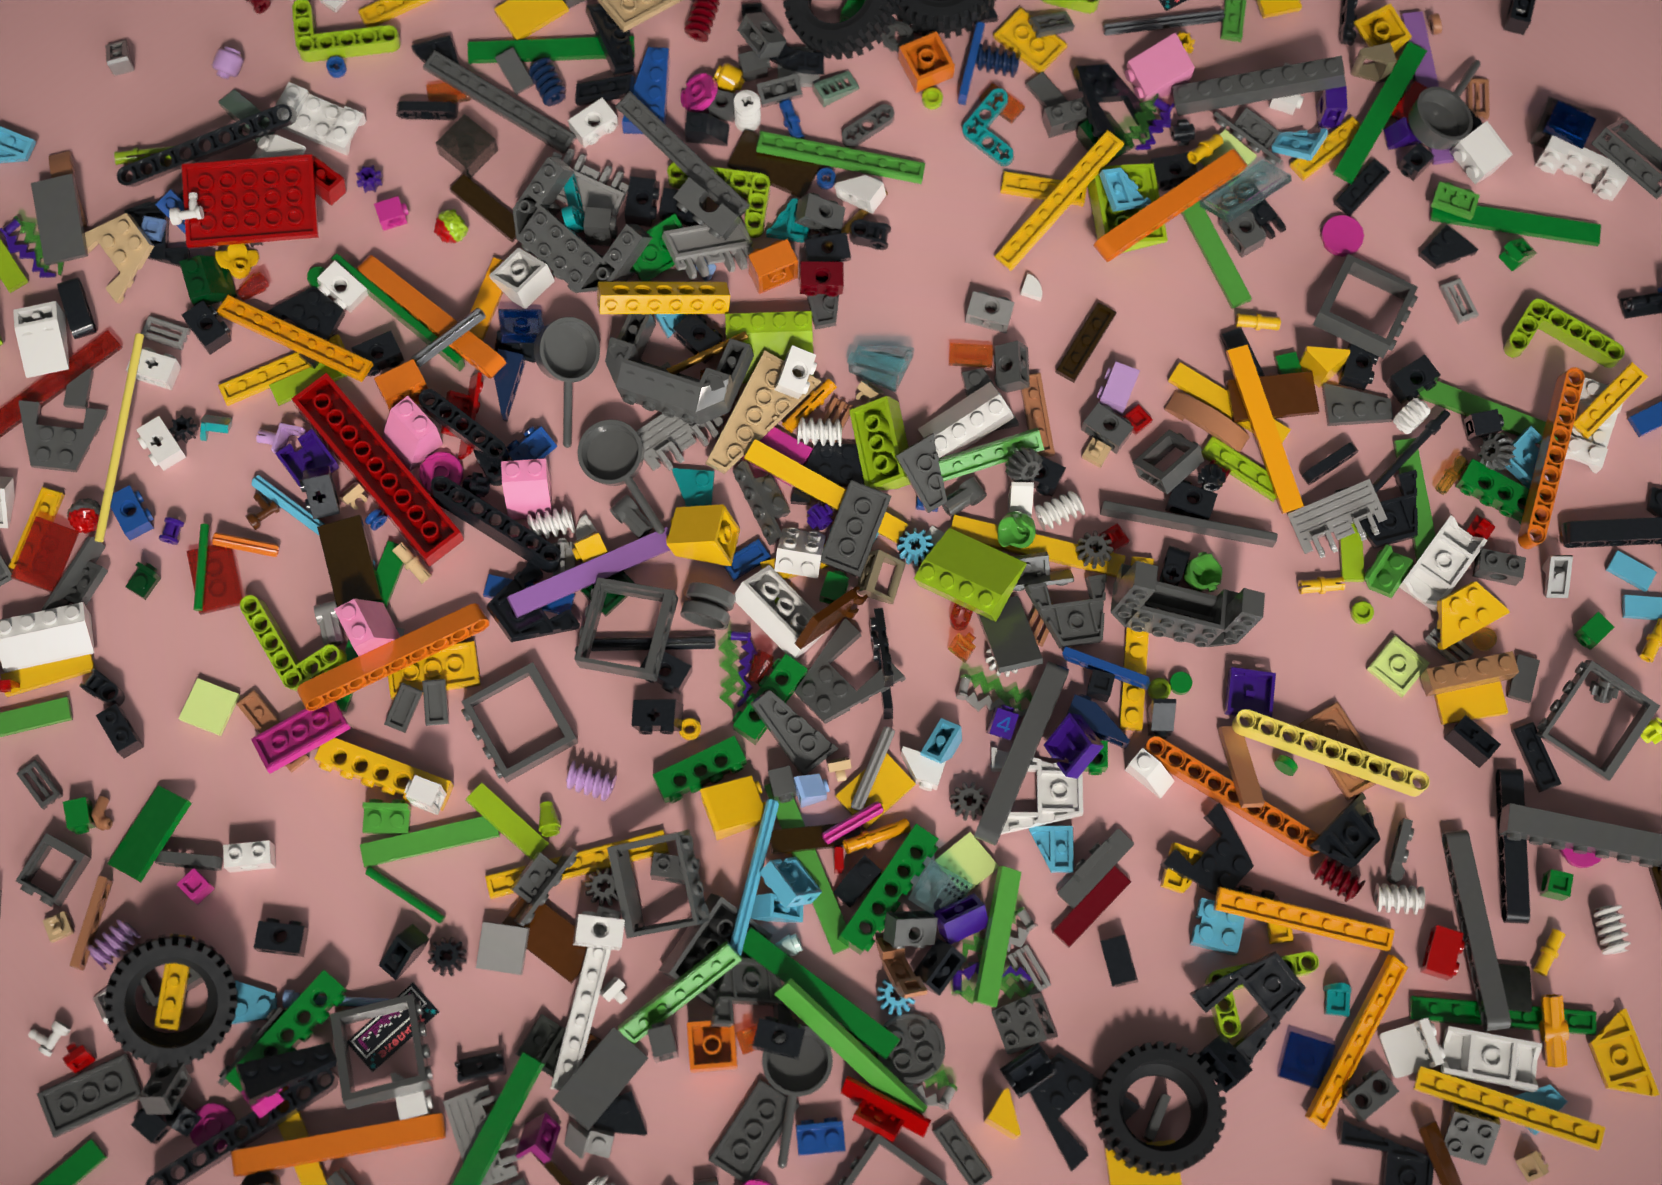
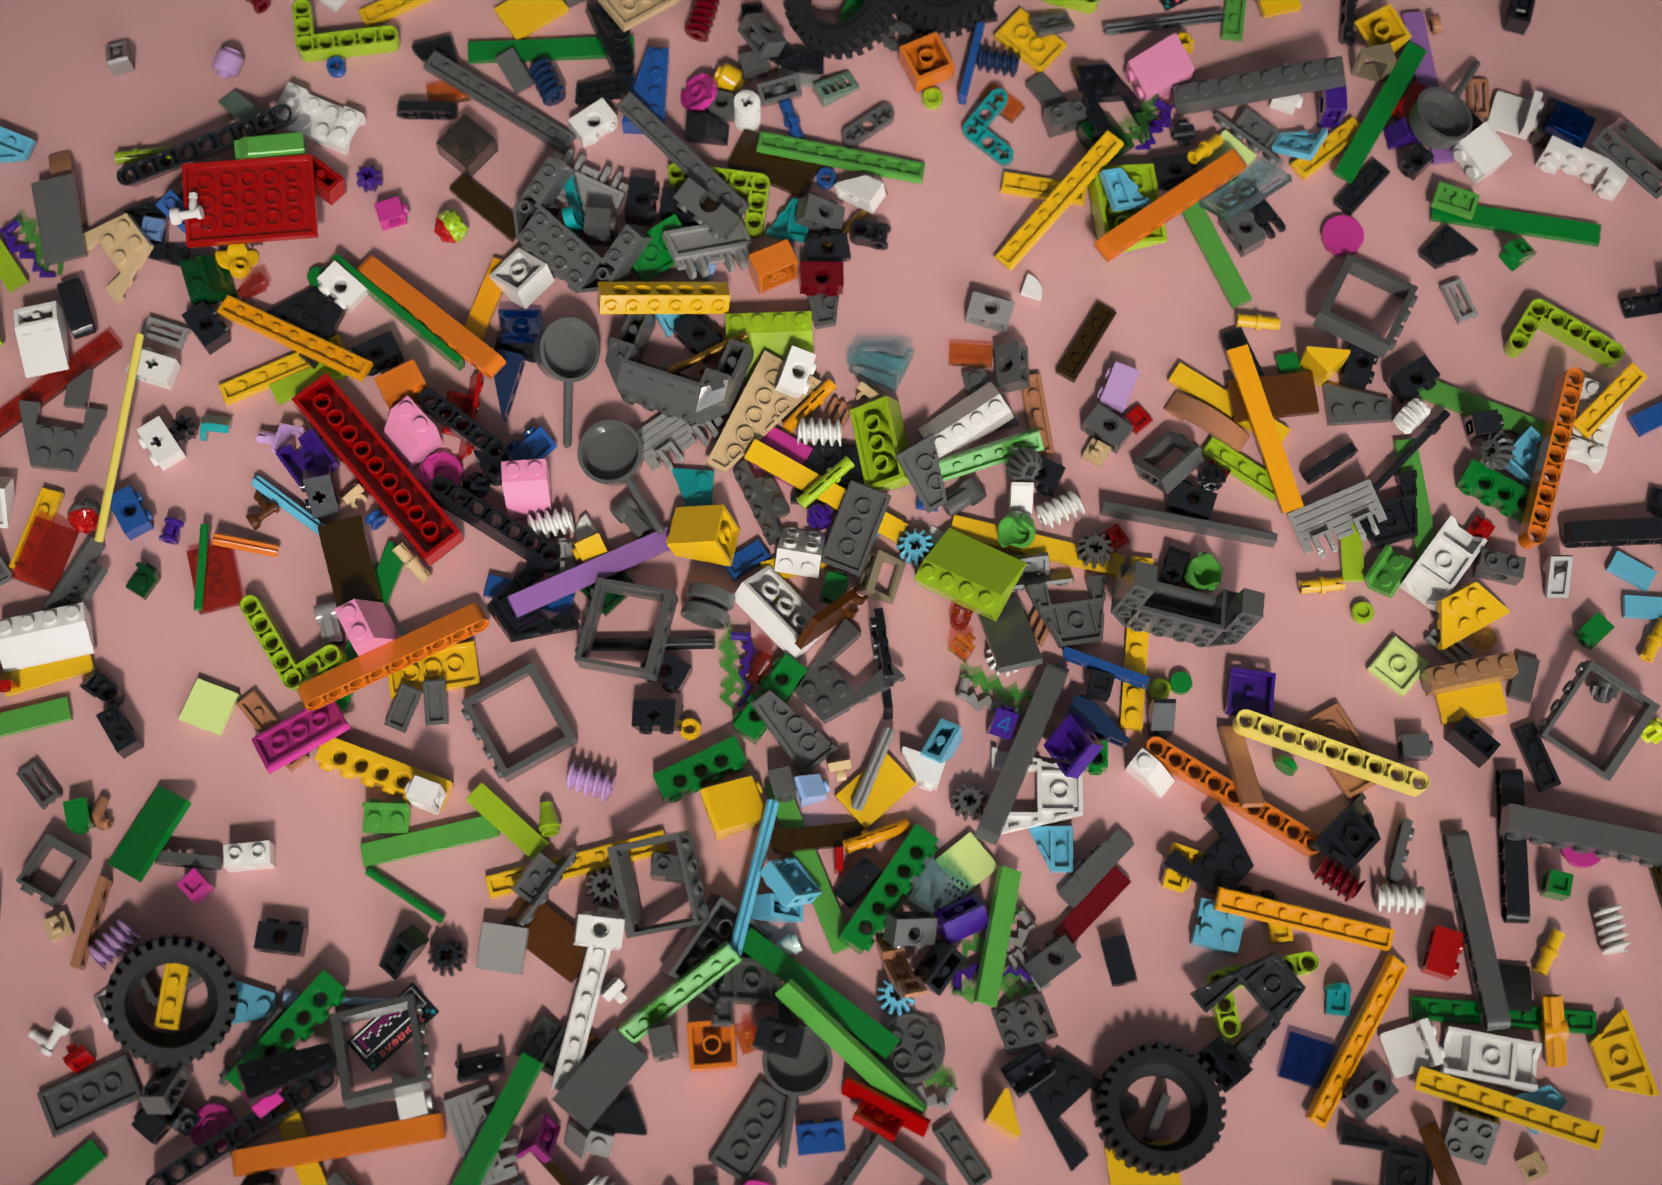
(270, 145): none -> bright green piece
(448, 337): axle -> none
(827, 480): none -> lime pin
(852, 822): dark pink axle -> none
(1042, 969): none -> dark grey brick
(1414, 747): none -> dark grey brick
(1451, 474): clear yellow axle -> none
(1515, 114): none -> white bracket

